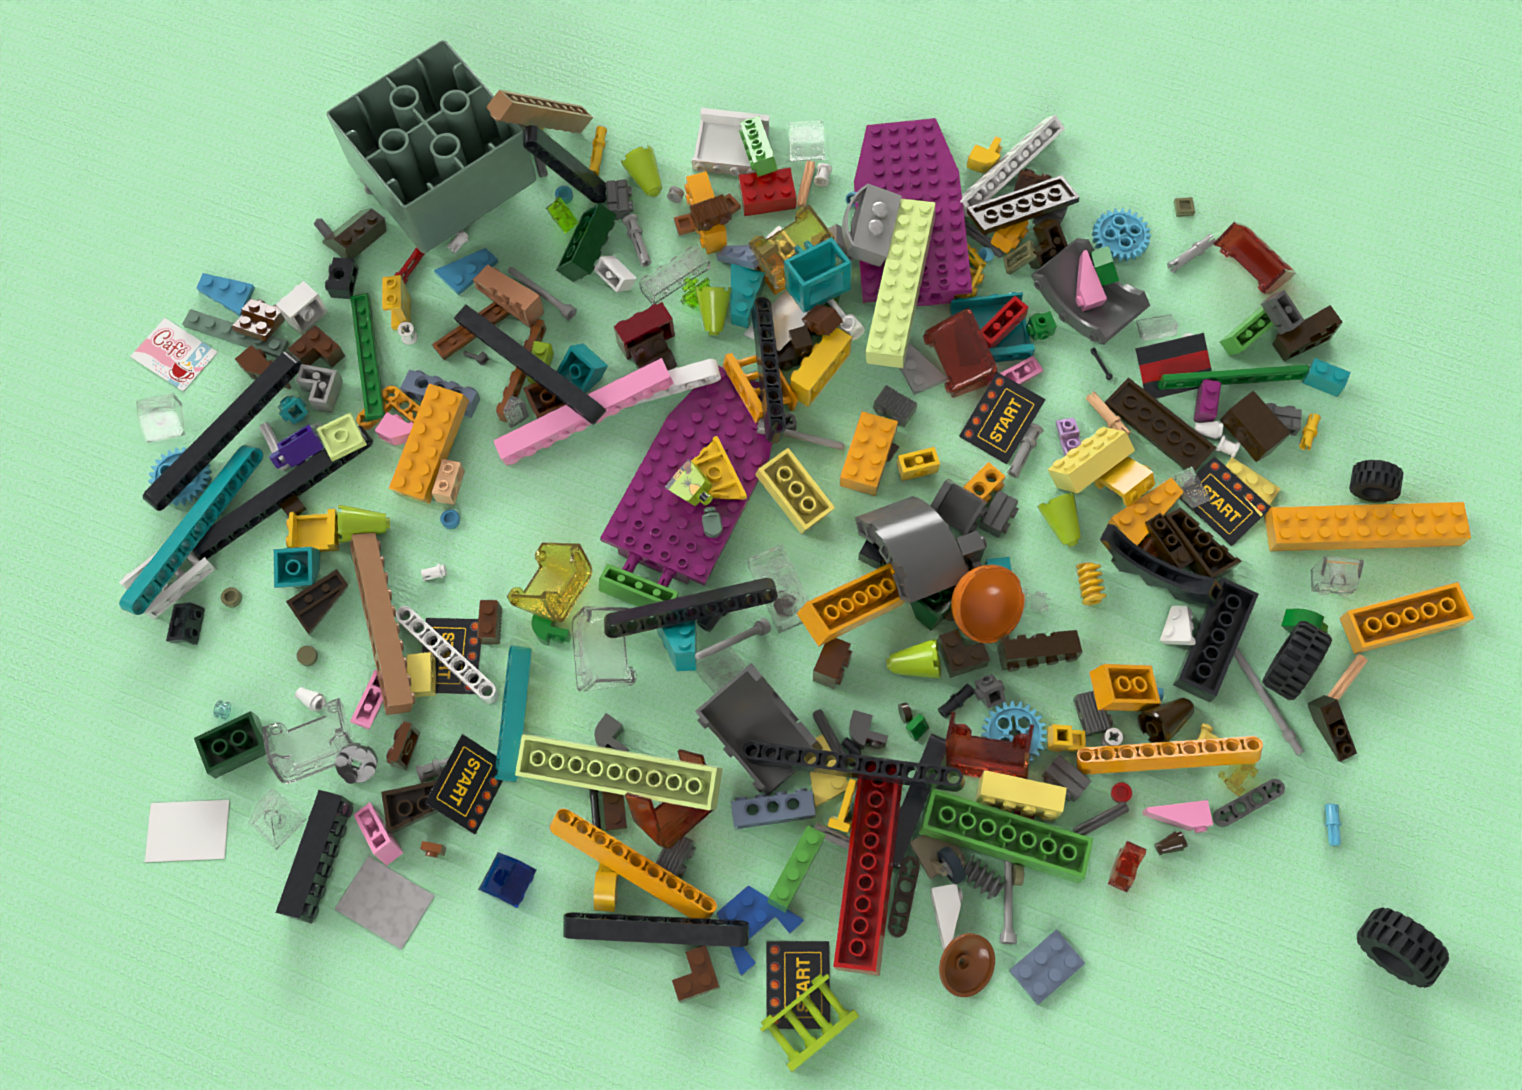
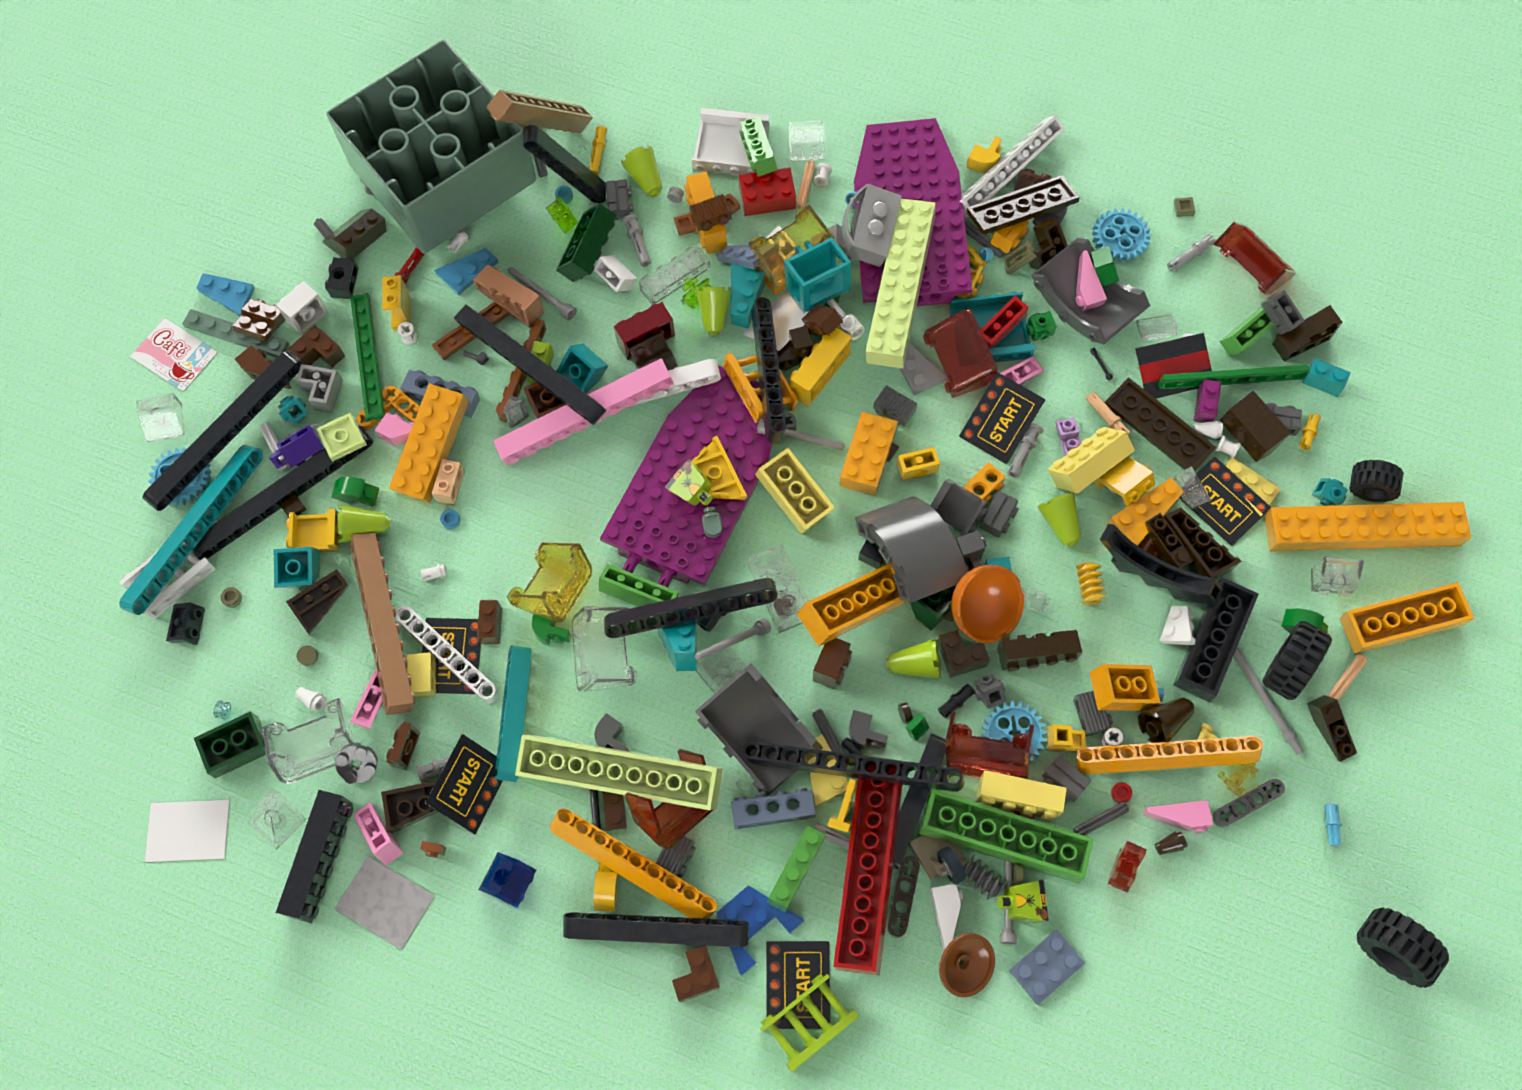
(355, 489): none -> green brick
(1025, 902): none -> lime torso
(1330, 492): none -> teal brick

